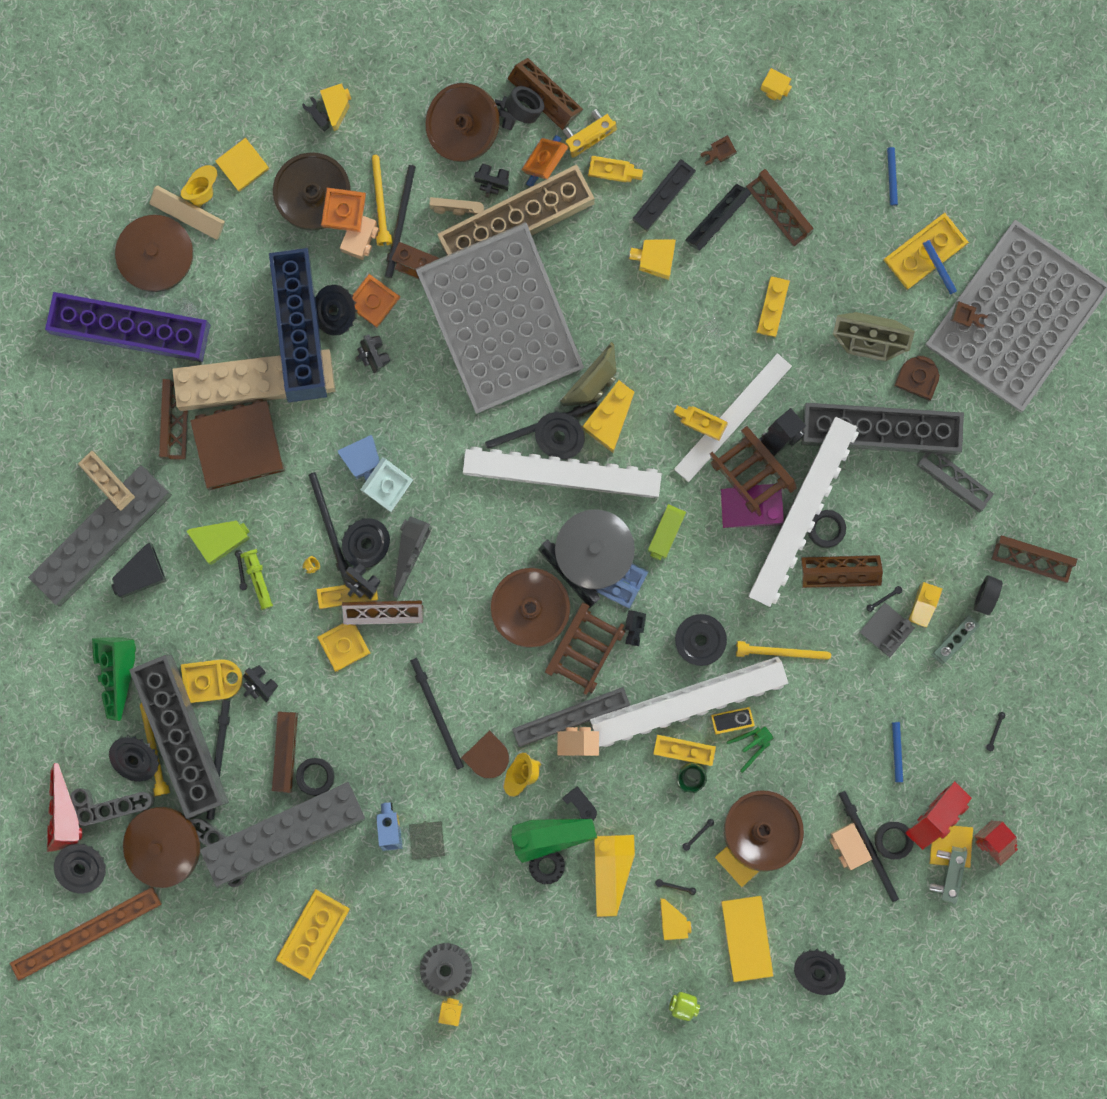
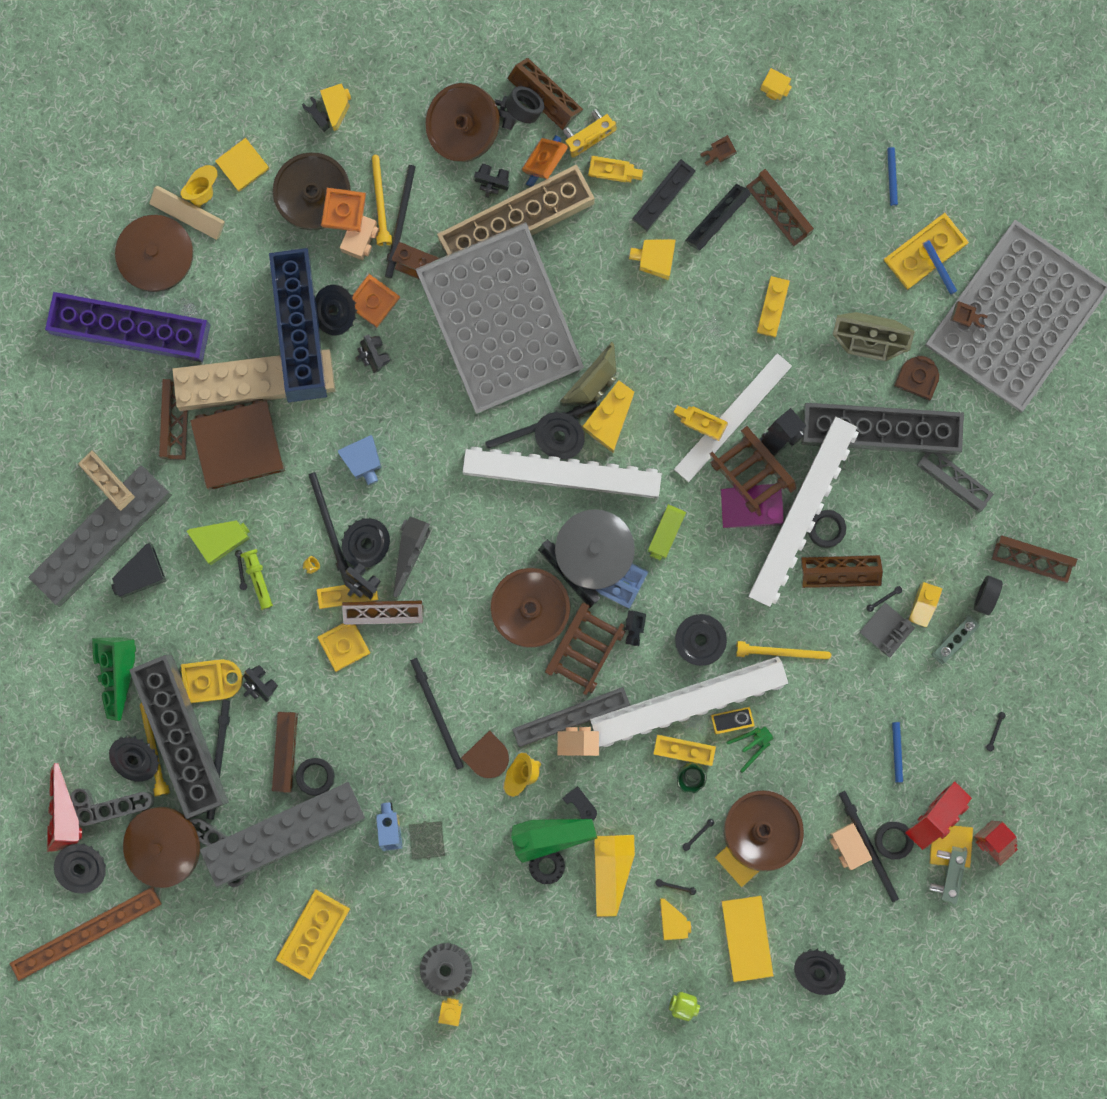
(386, 484): light aqua plate -> none
(458, 207): tan plate -> none

